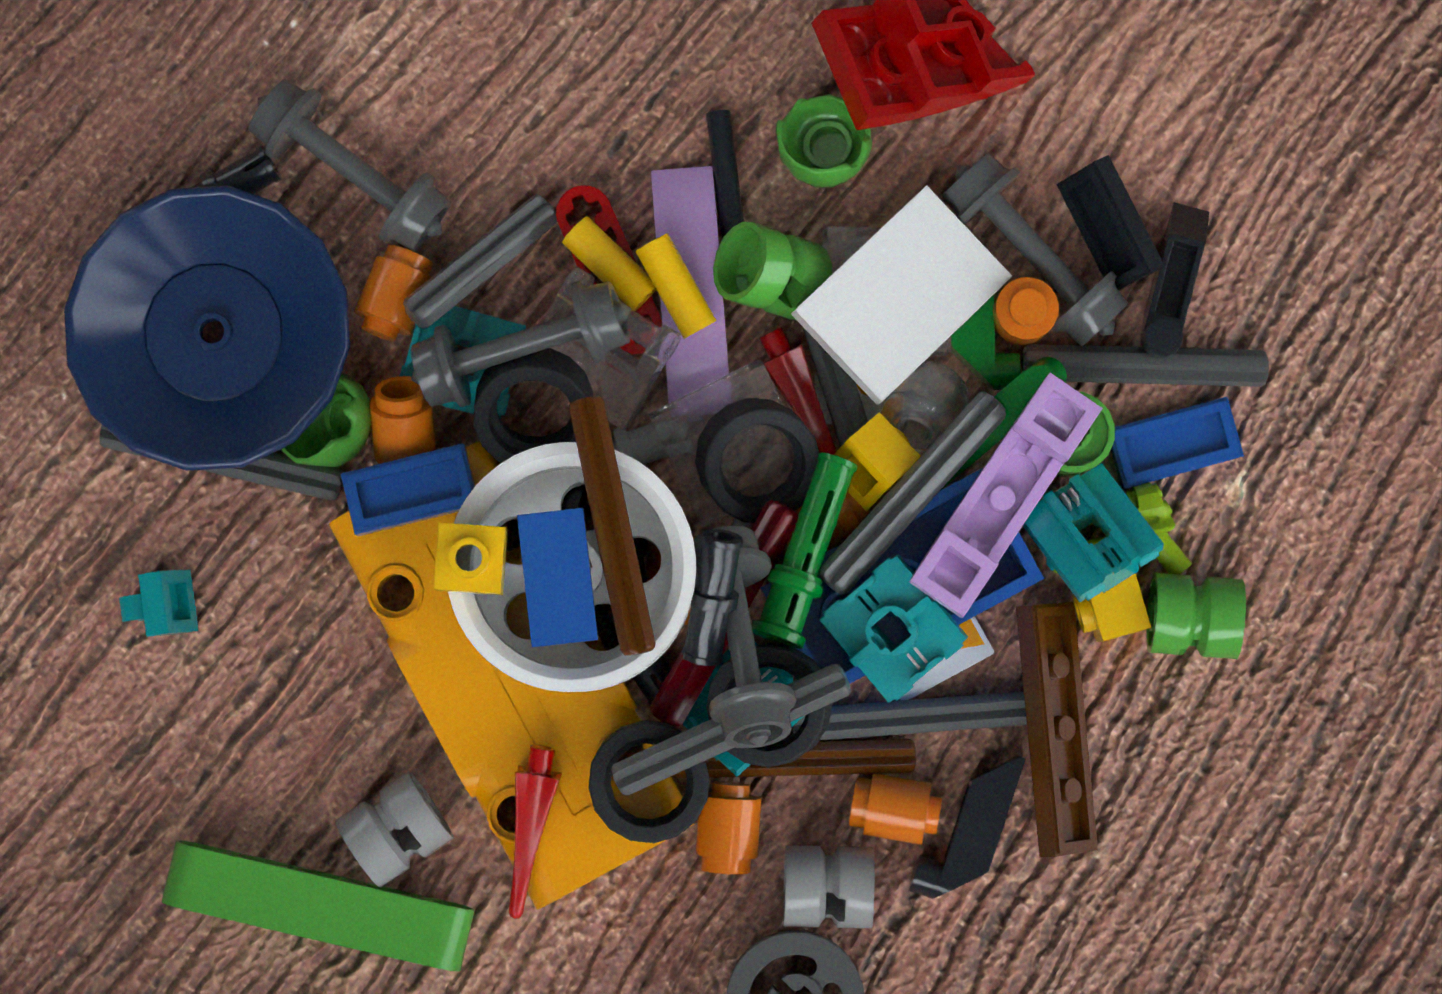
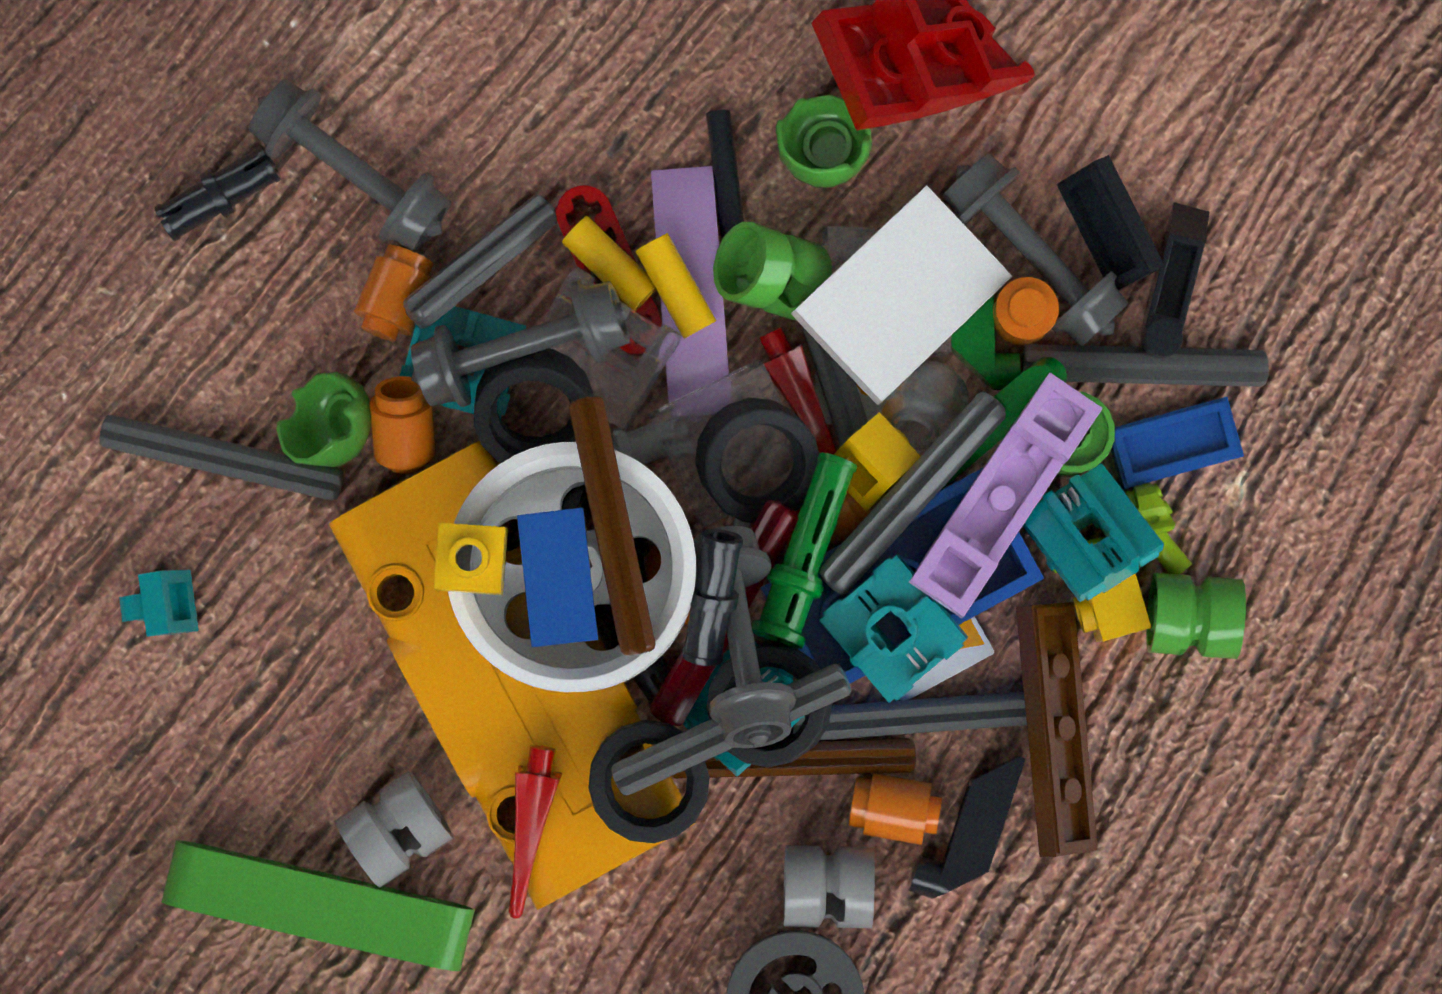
(143, 313): dark blue dish -> none
(408, 489): blue tile -> none
(729, 829): orange brick -> none

